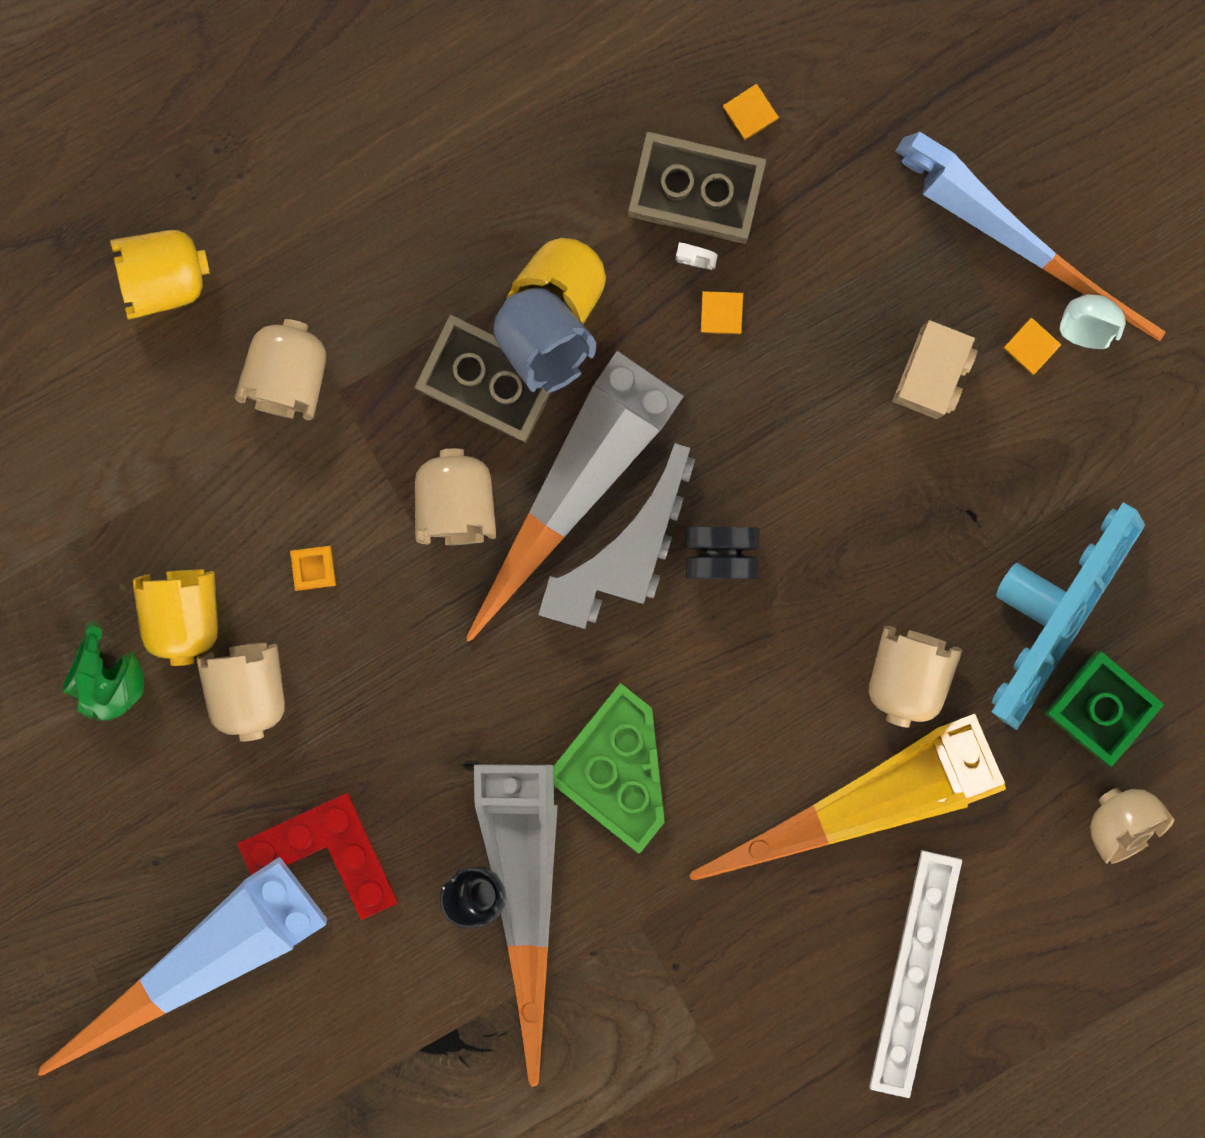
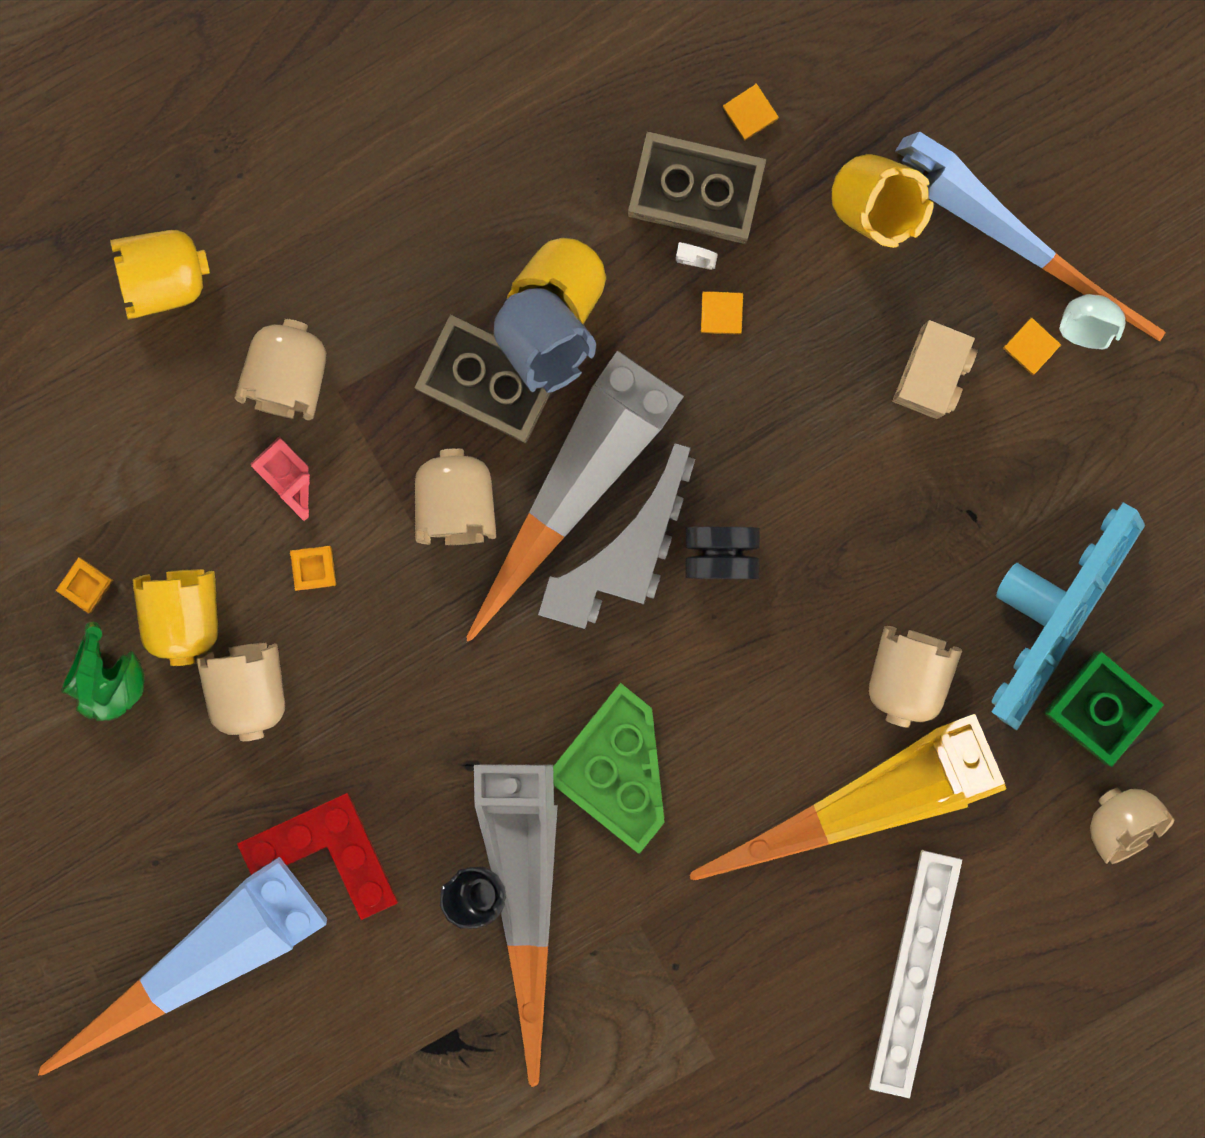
(84, 585): none -> light orange tile
(286, 475): none -> coral slope
(882, 199): none -> yellow cylinder

